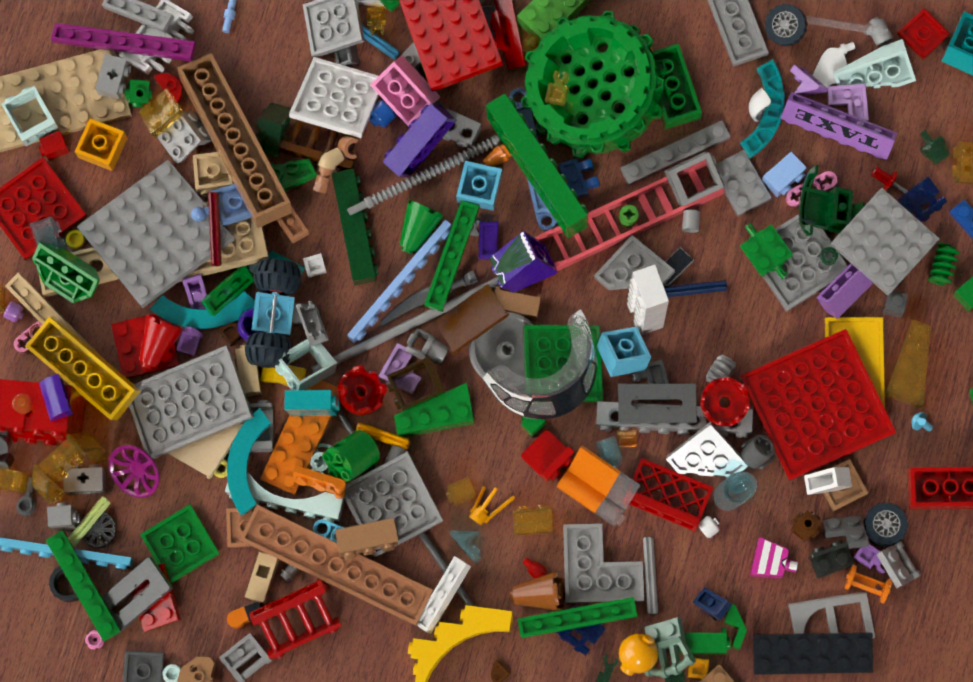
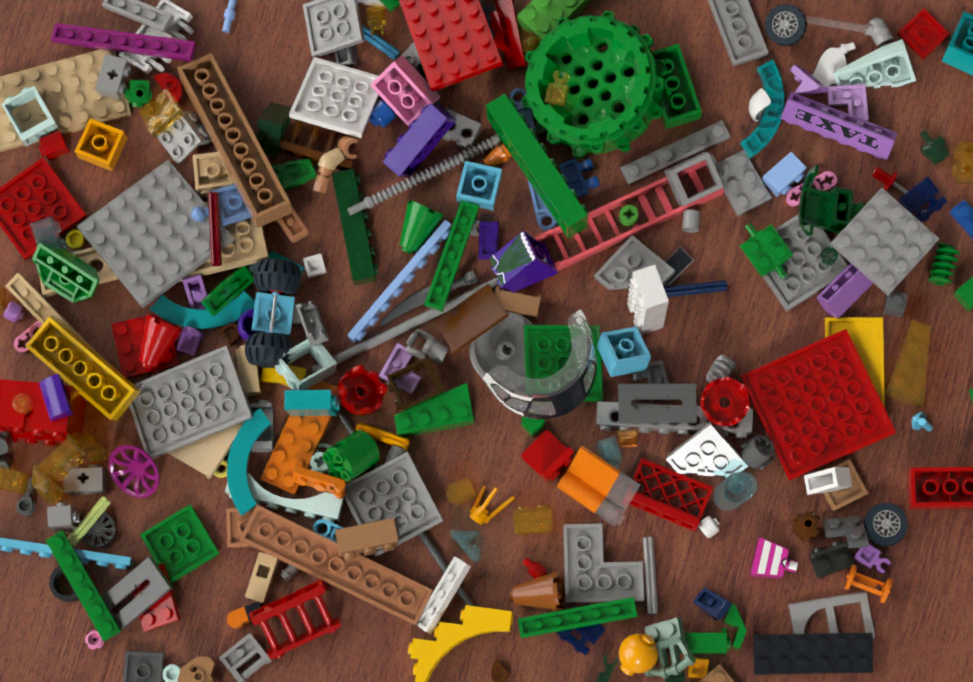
(895, 567): light grey plate -> none

